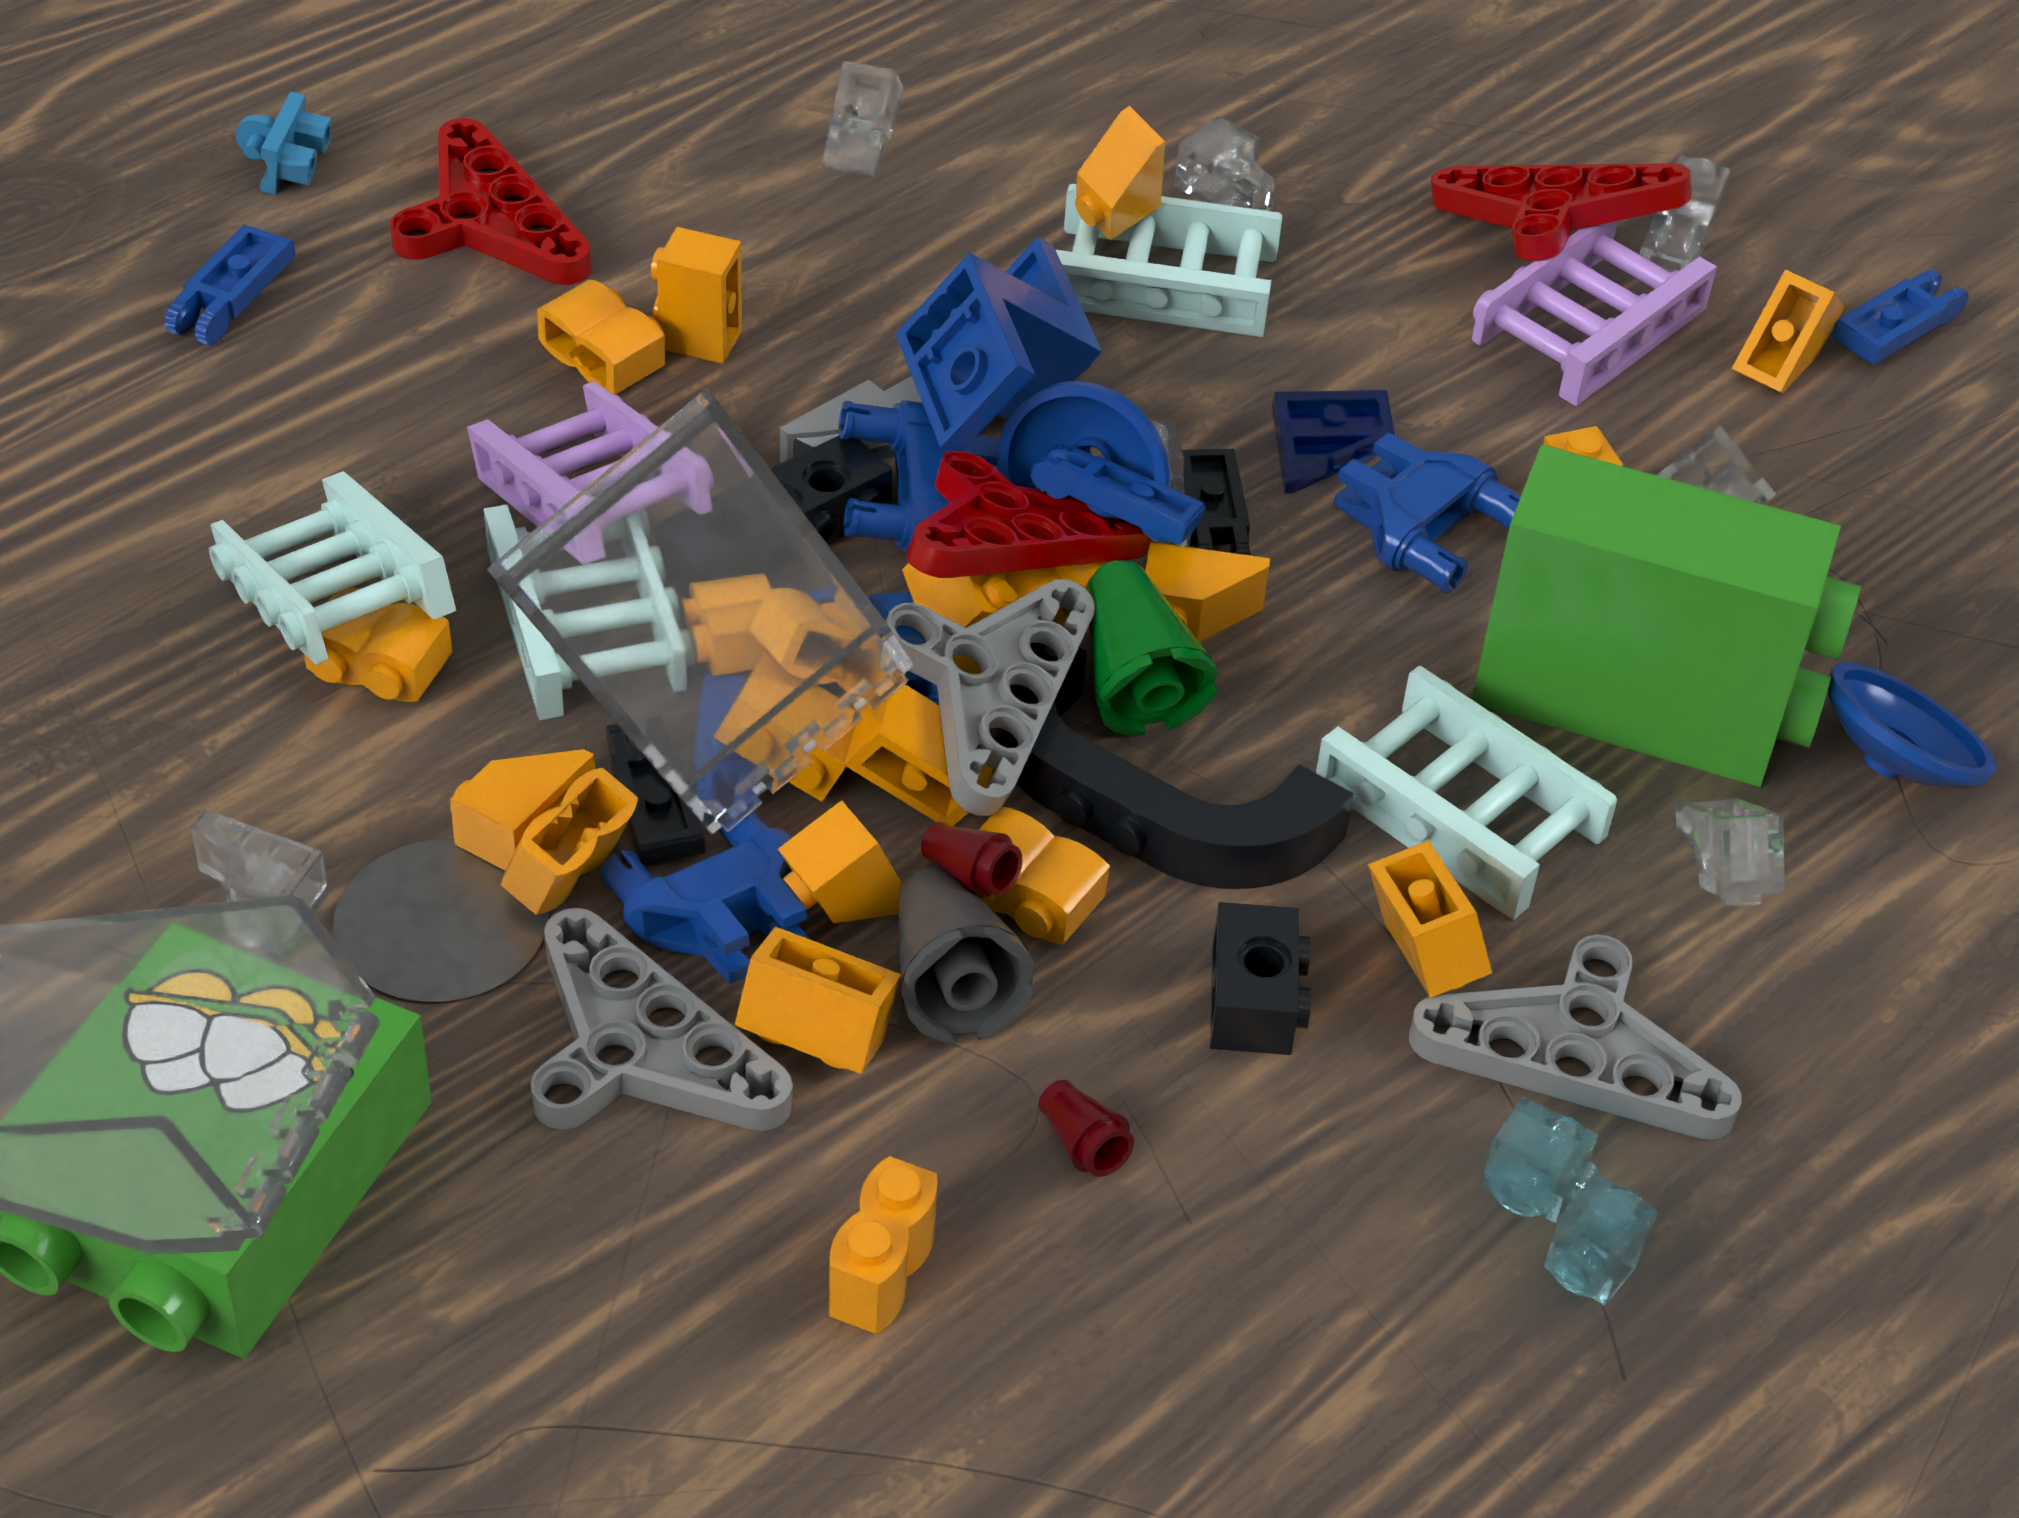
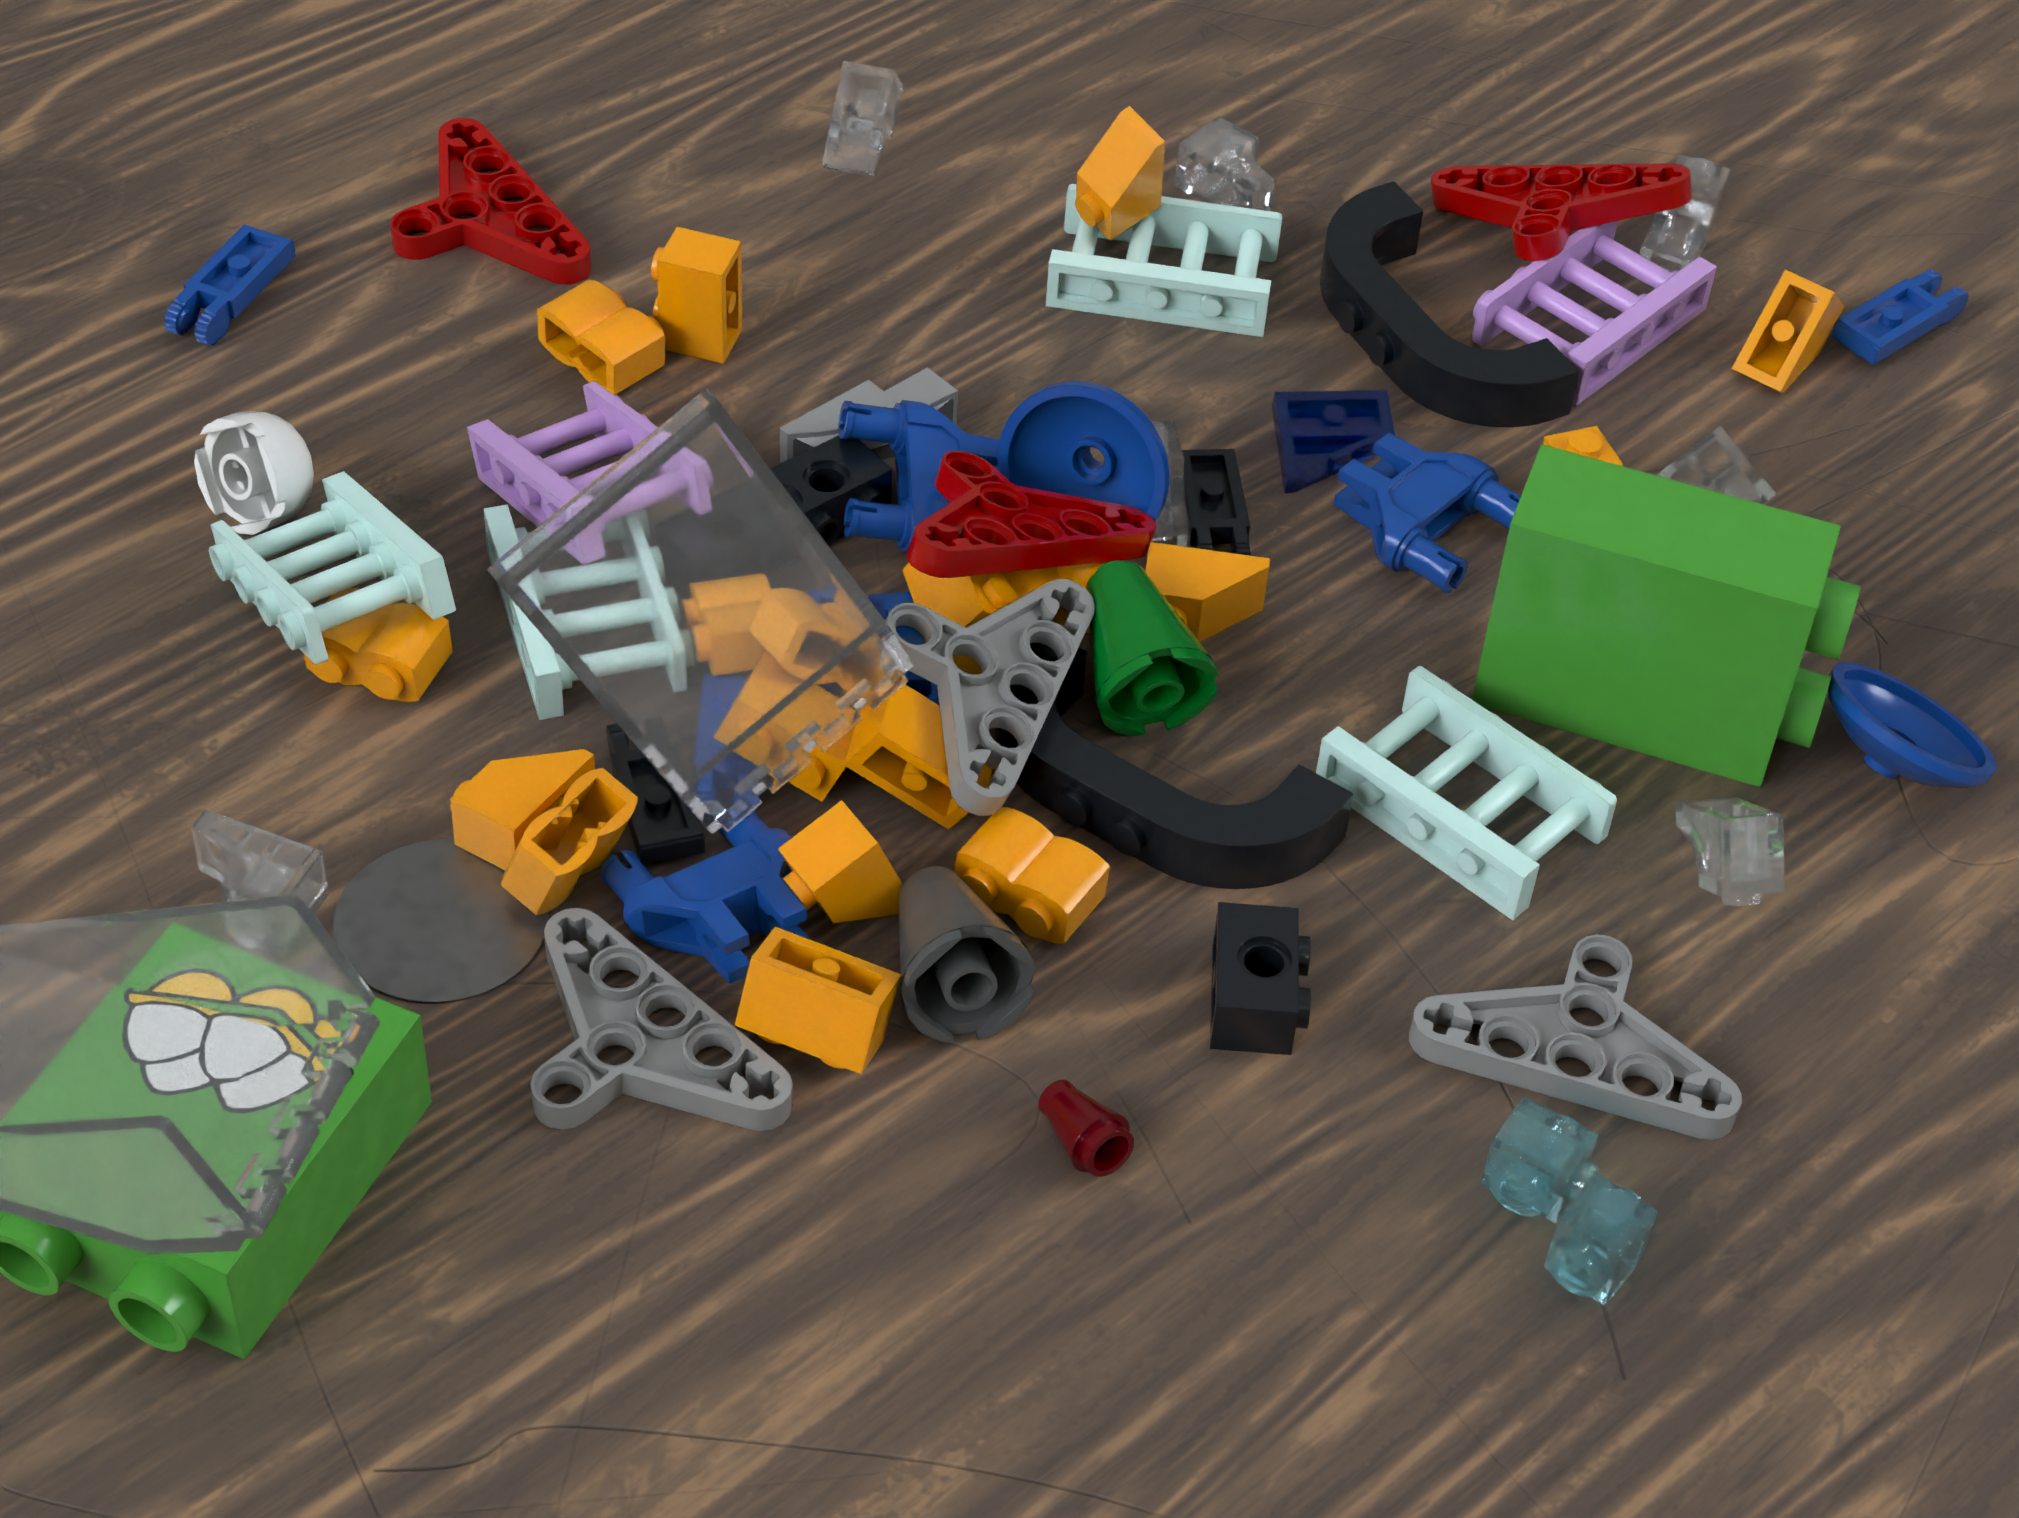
(254, 470): none -> white cylinder
(285, 144): dark azure hips -> none
(882, 1245): light orange brick -> none
(976, 858): dark red cone -> none
(995, 341): blue bracket -> none
(1118, 493): blue hinge -> none
(1429, 366): none -> black arch
(1430, 919): light orange brick -> none

